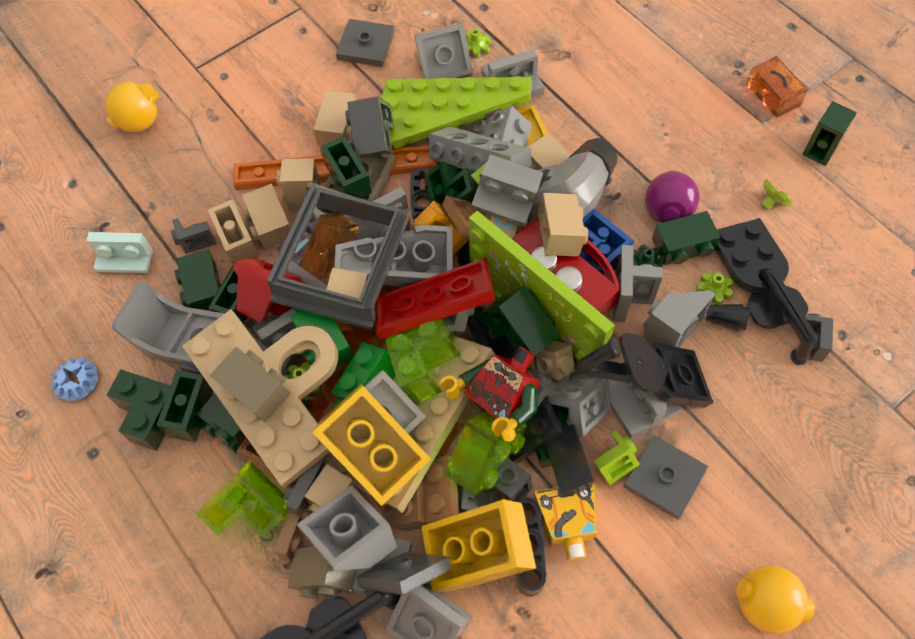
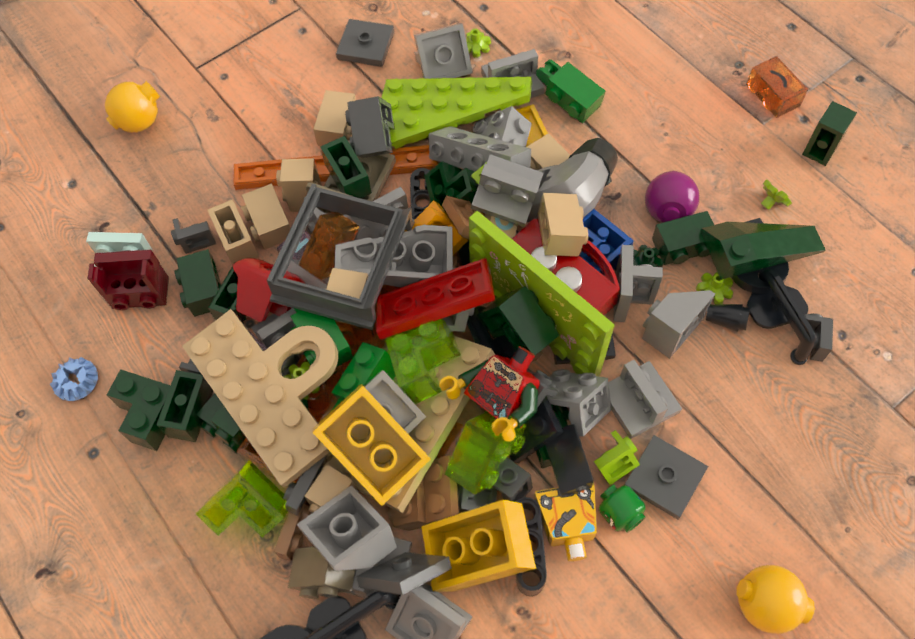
(129, 279): none -> dark red piece
(160, 325): light grey bracket -> none
(250, 383): dark tan brick -> none
(554, 360): tan brick -> none
(571, 89): none -> green brick
(622, 508): none -> green head
(657, 368): black plate -> none
(754, 246): none -> dark green wedge

